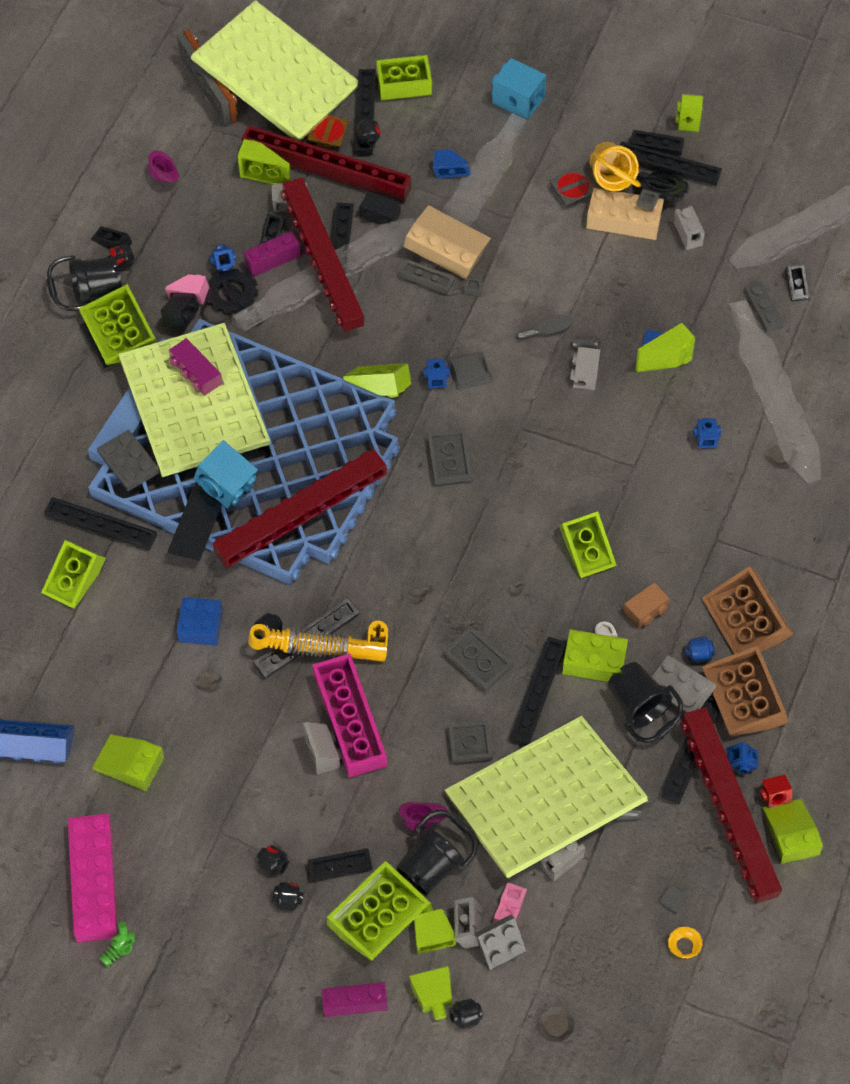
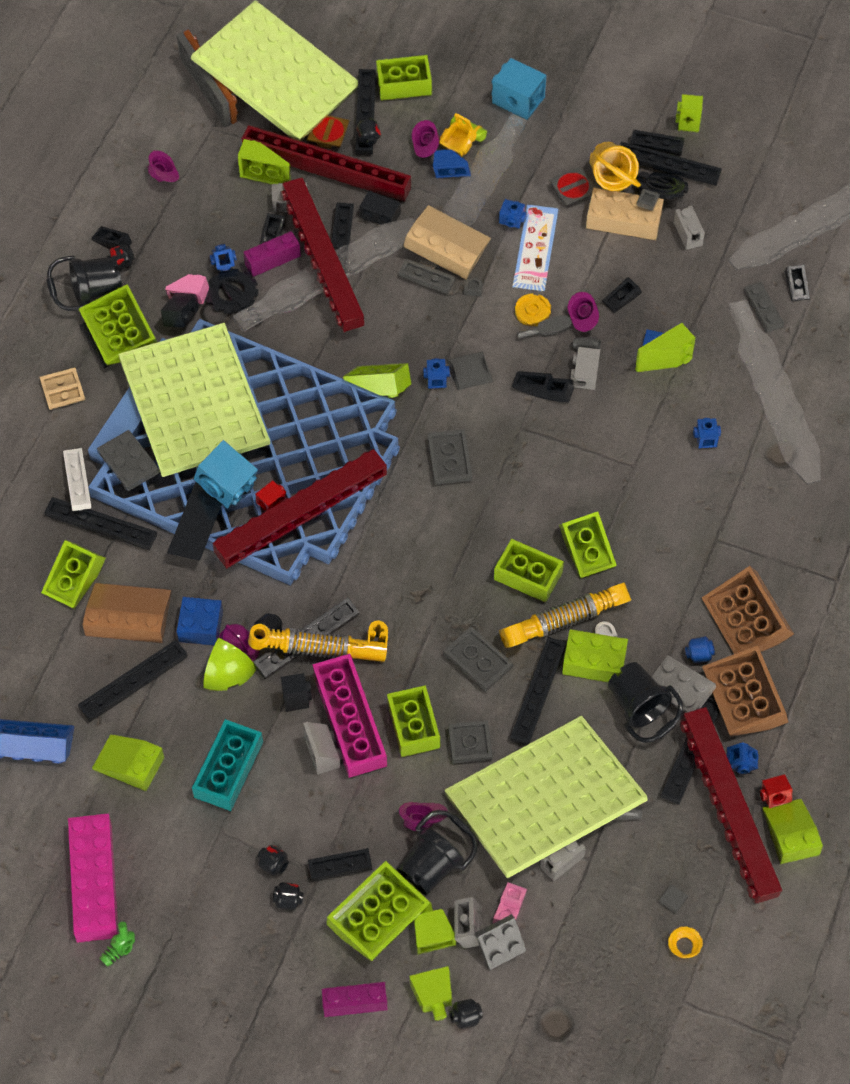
(62, 388): none -> tan slope
(77, 479): none -> white plate
(127, 613): none -> medium nougat slope
(132, 680): none -> black plate
(195, 367): magenta brick -> none
(227, 667): none -> lime brick
(227, 765): none -> teal brick
(238, 636): none -> magenta piece
(270, 495): none -> red brick
(296, 692): none -> black brick
(413, 721): none -> lime brick
(425, 138): none -> magenta piece
(461, 135): none -> yellow piece
(512, 213): none -> blue brick
(528, 570): none -> lime brick
(532, 309): none -> yellow tile
(535, 248): none -> sticker
(544, 386): none -> black slope
(564, 615): none -> yellow piece
(583, 311): none -> magenta piece
(622, 295): none -> black slope
(646, 605): medium nougat brick -> none

